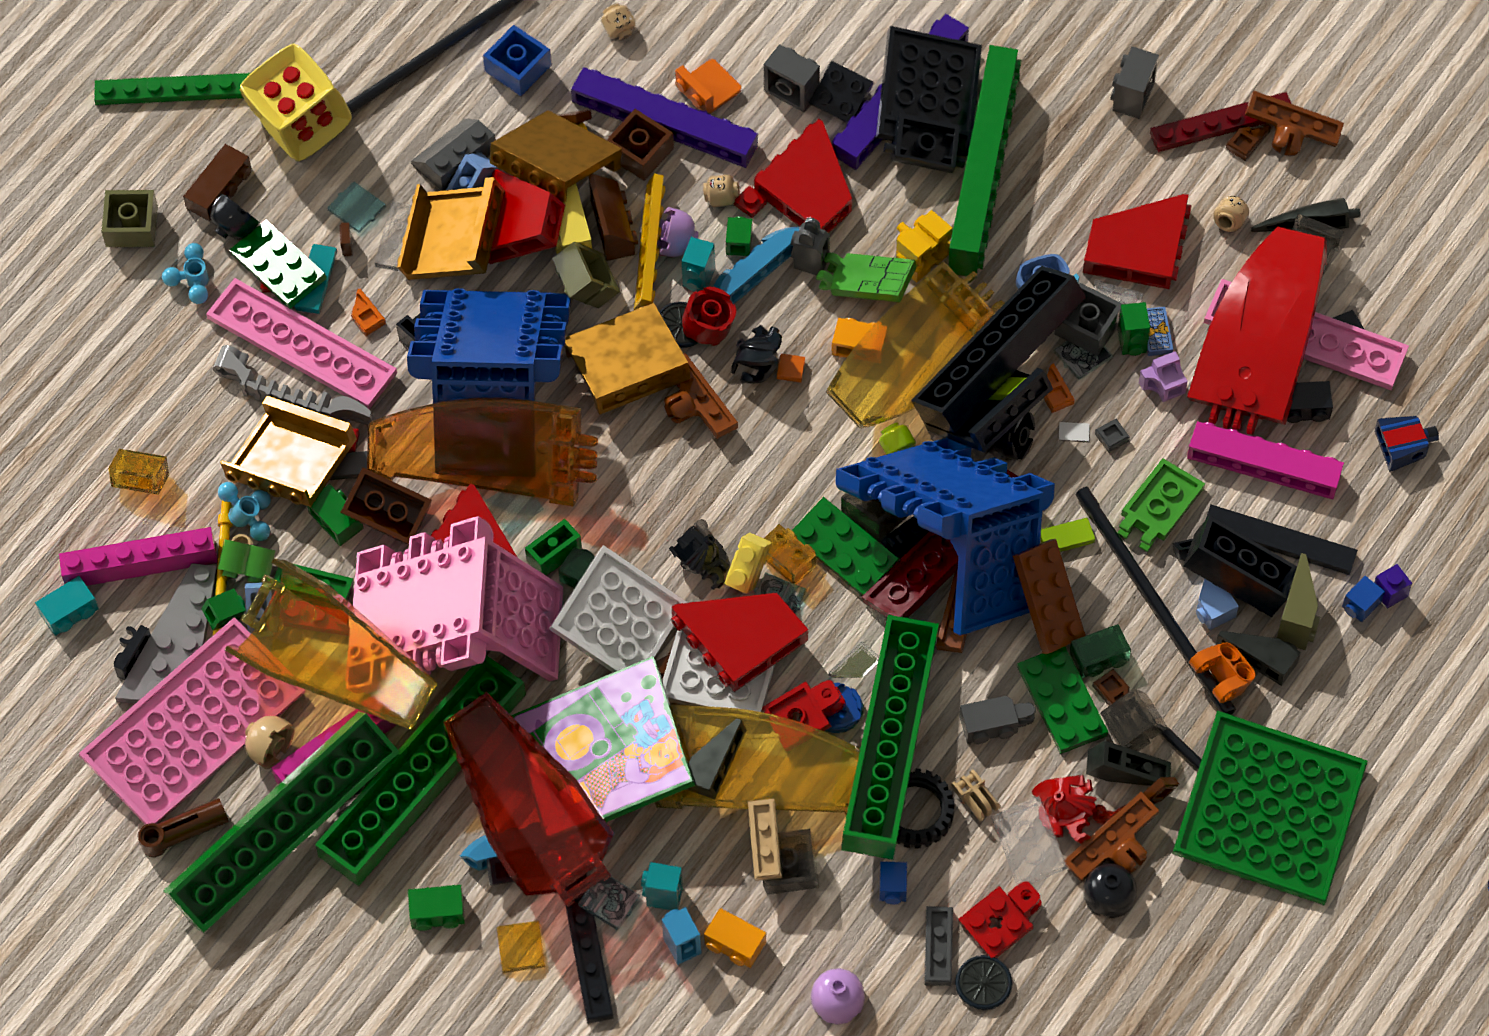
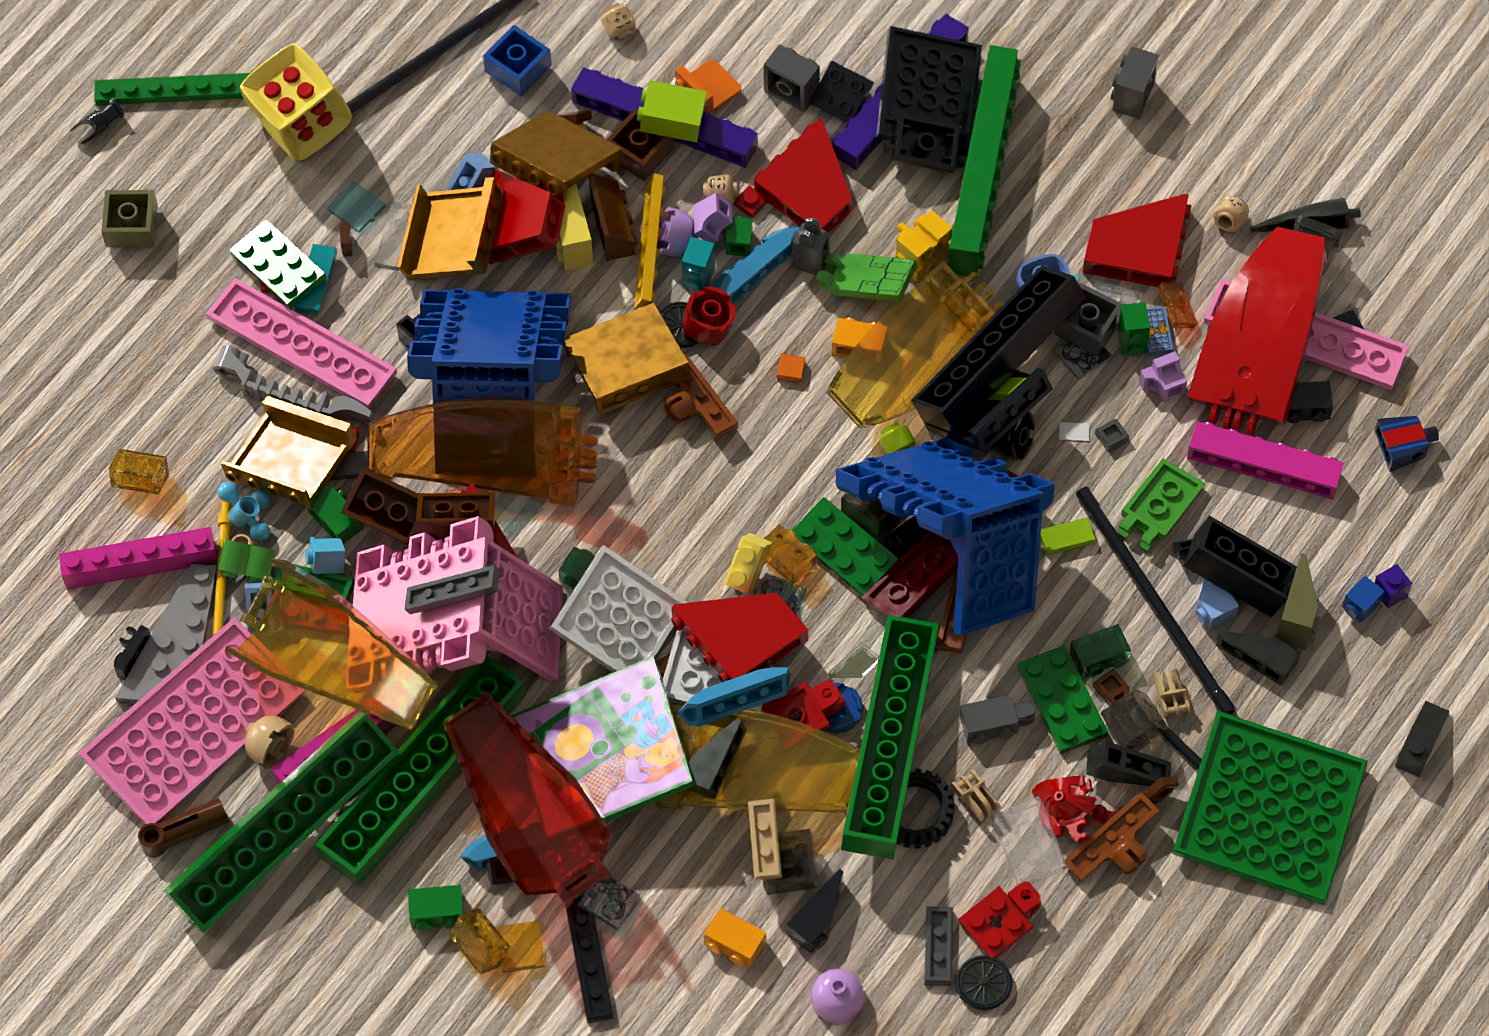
(67, 606): teal brick -> none
(100, 119): none -> black piece
(172, 276): medium azure piece -> none
(220, 176): reddish brown brick -> none
(223, 608): green brick -> none
(231, 219): black cylinder -> none
(325, 555): none -> medium azure brick
(366, 314): orange tile -> none
(440, 510): none -> reddish brown slope
(444, 156): dark grey slope -> none
(452, 589): none -> dark grey plate
(479, 941): none -> clear yellow brick
(552, 547): green brick -> none
(585, 275): olive piece -> none
(662, 886): teal brick -> none
(671, 111): none -> lime brick
(681, 935): dark azure brick -> none
(701, 553): black helmet -> none
(712, 217): none -> lavender brick
(736, 695): none -> dark azure brick
(758, 354): black helmet -> none
(813, 921): none -> black slope
(893, 882): blue brick -> none
(1049, 596): dark orange plate -> none
(1060, 396): orange tile -> none
(1110, 890): black cylinder -> none
(1171, 695): none -> tan arm
(1177, 305): none -> clear orange plate
(1205, 126): dark red plate -> none
(1228, 667): orange piece -> none
(1247, 140): reddish brown tile -> none
(1288, 541): black tile -> none
(1293, 123): dark orange plate -> none
(1421, 738): none -> pearl dark grey slope

